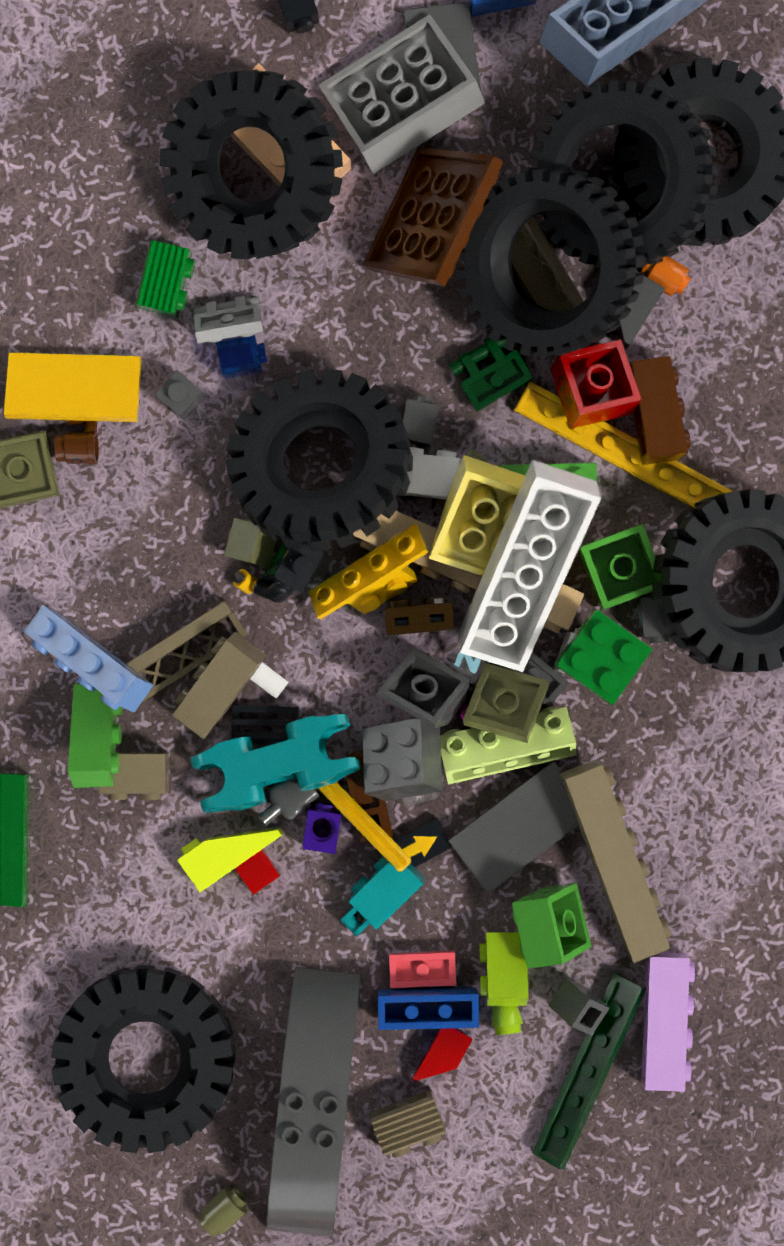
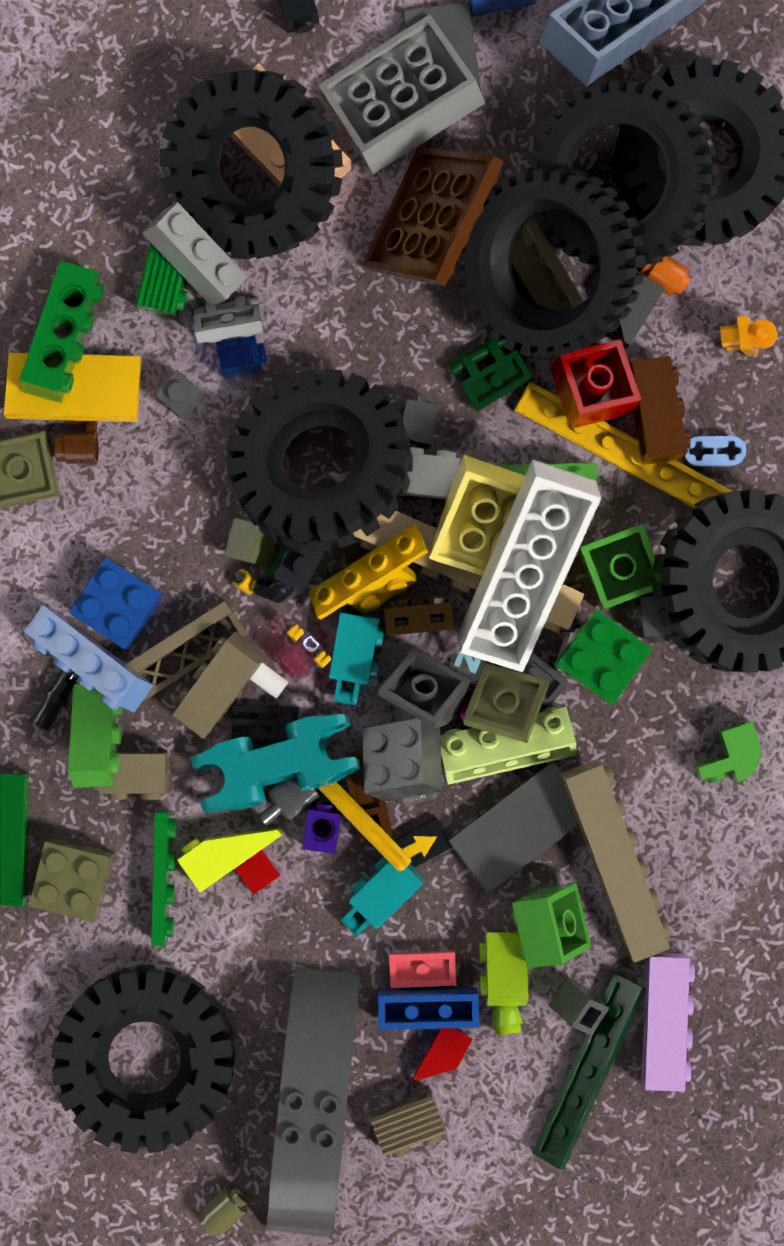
(54, 699): none -> black pin
(68, 284): none -> green brick
(71, 879): none -> olive brick
(117, 603): none -> blue brick
(163, 891): none -> green plate
(194, 254): none -> light grey brick
(302, 652): none -> clear pink piece
(354, 654): none -> teal brick
(715, 459): none -> light blue beam
(740, 756): none -> bright green brick
(748, 335): none -> light orange hips

